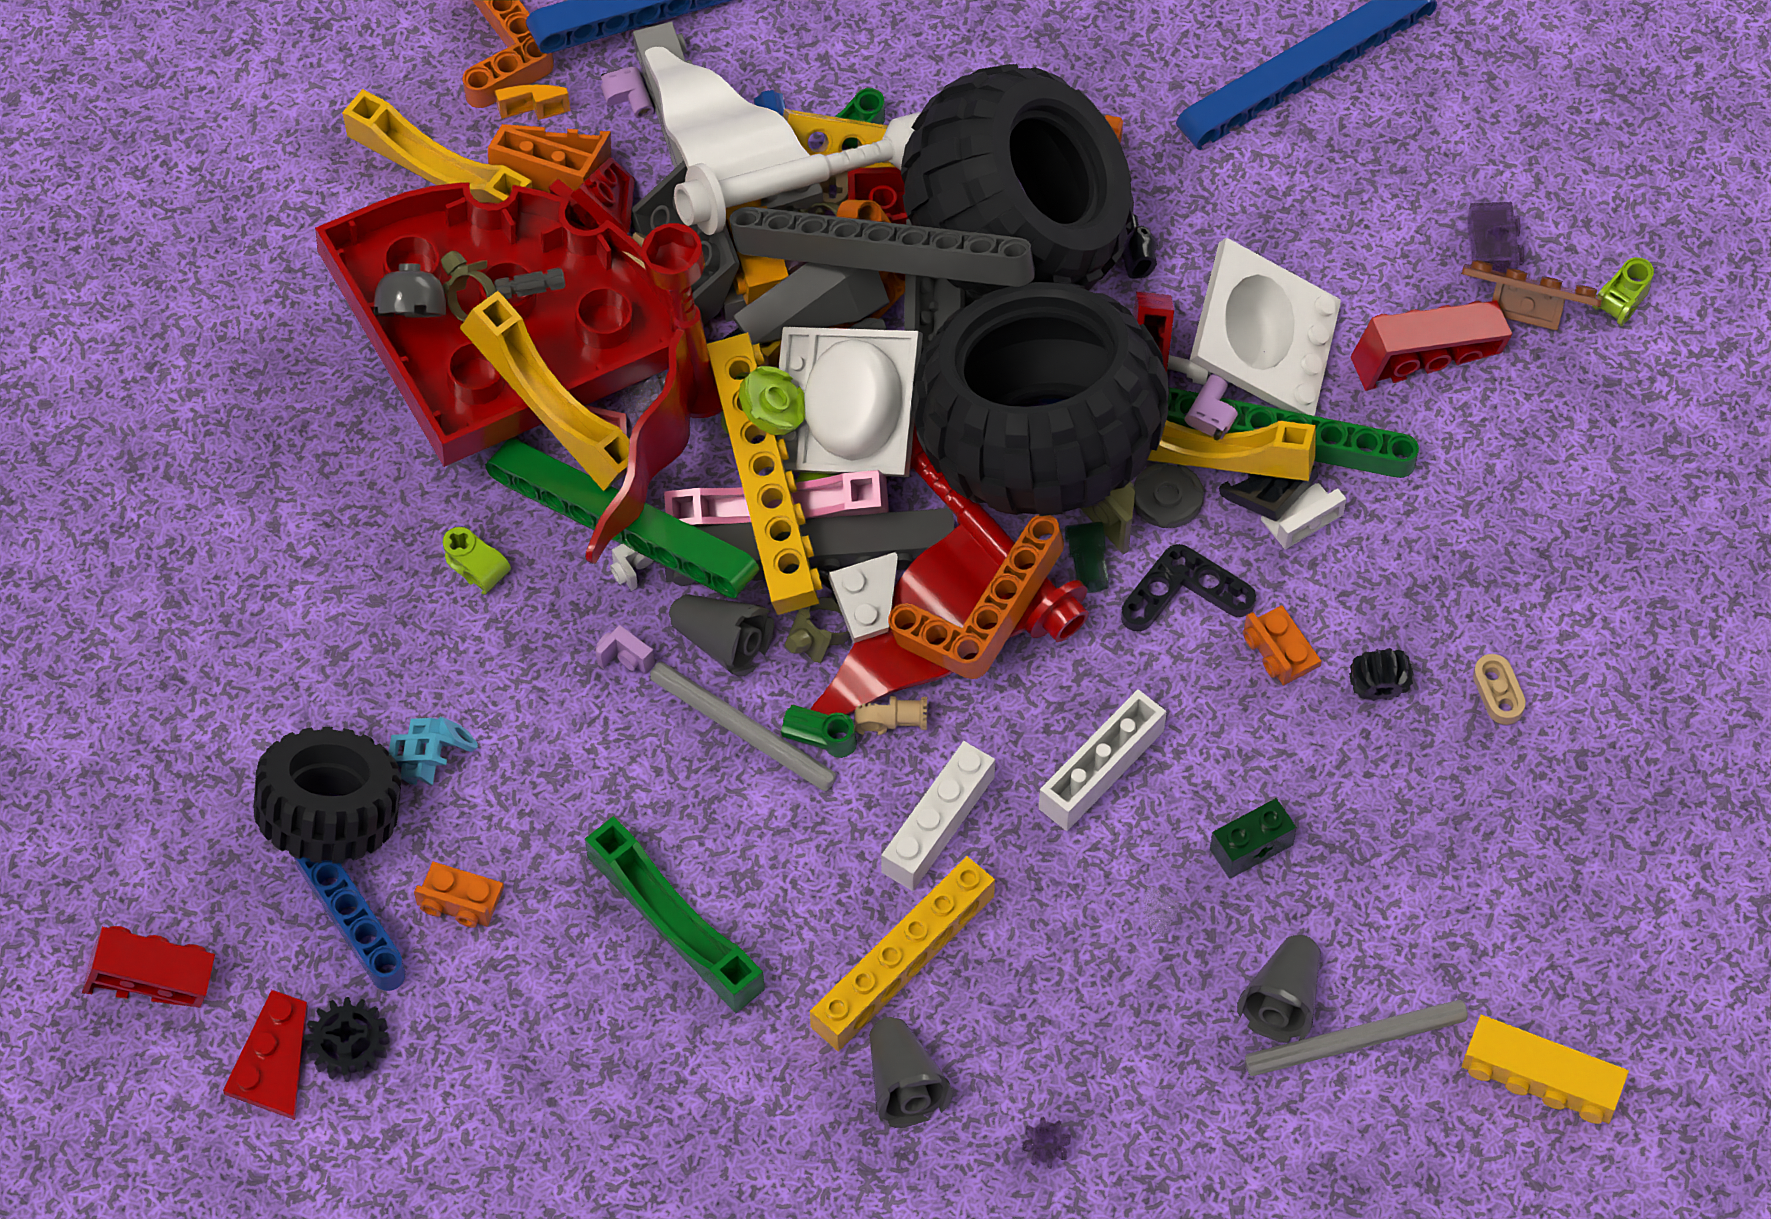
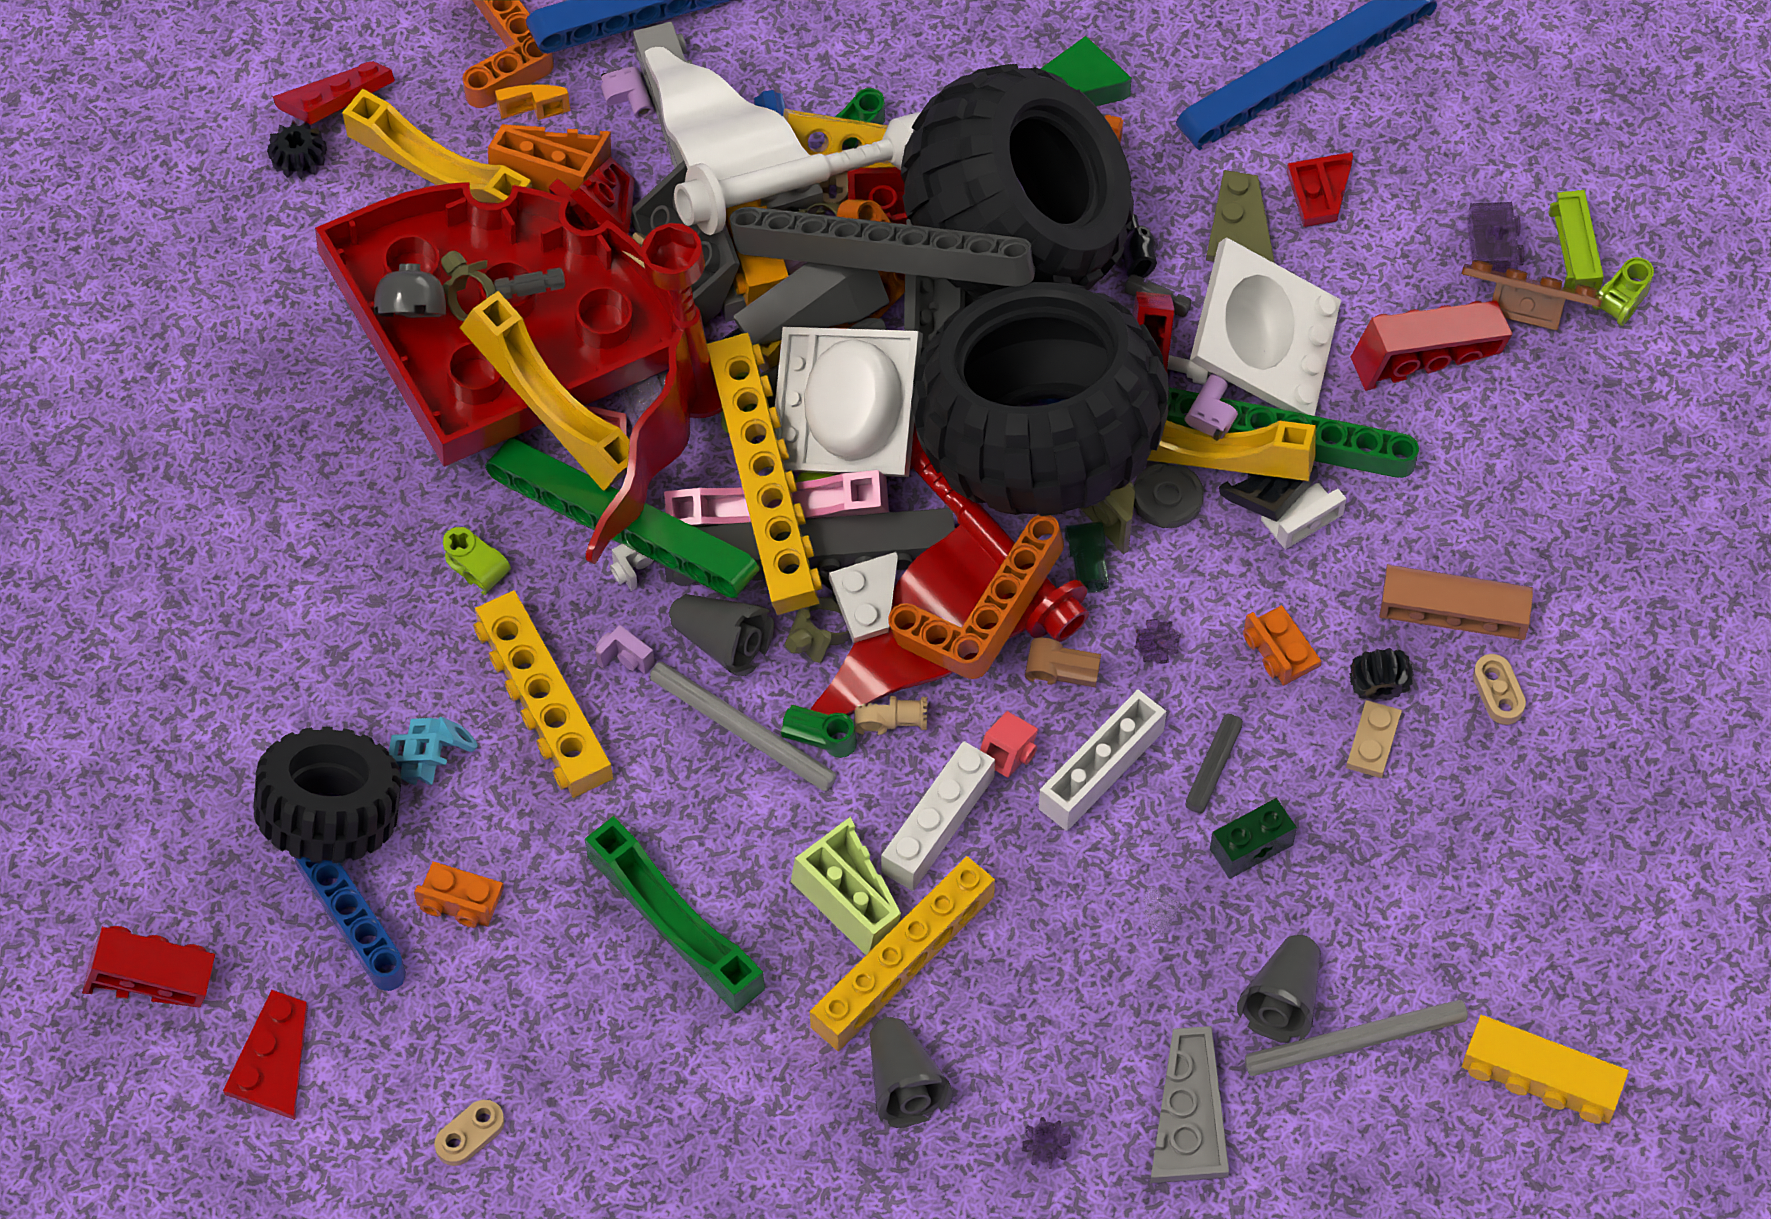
(296, 149): none -> black gear
(331, 1032): black gear -> none
(333, 93): none -> red wing
(471, 1132): none -> tan plate
(508, 617): none -> yellow brick
(772, 400): lime tile -> none
(846, 887): none -> yellowish green wedge
(1010, 743): none -> coral brick
(1053, 663): none -> medium nougat piece
(1092, 72): none -> green slope
(1136, 283): none -> dark grey axle
(1157, 641): none -> clear purple gear
(1177, 577): black beam -> none
(1191, 1119): none -> light grey wing
(1214, 763): none -> dark grey axle
(1240, 216): none -> olive wing
(1320, 187): none -> red wing
(1373, 739): none -> tan plate
(1456, 602): none -> nougat brick
(1577, 240): none -> lime container

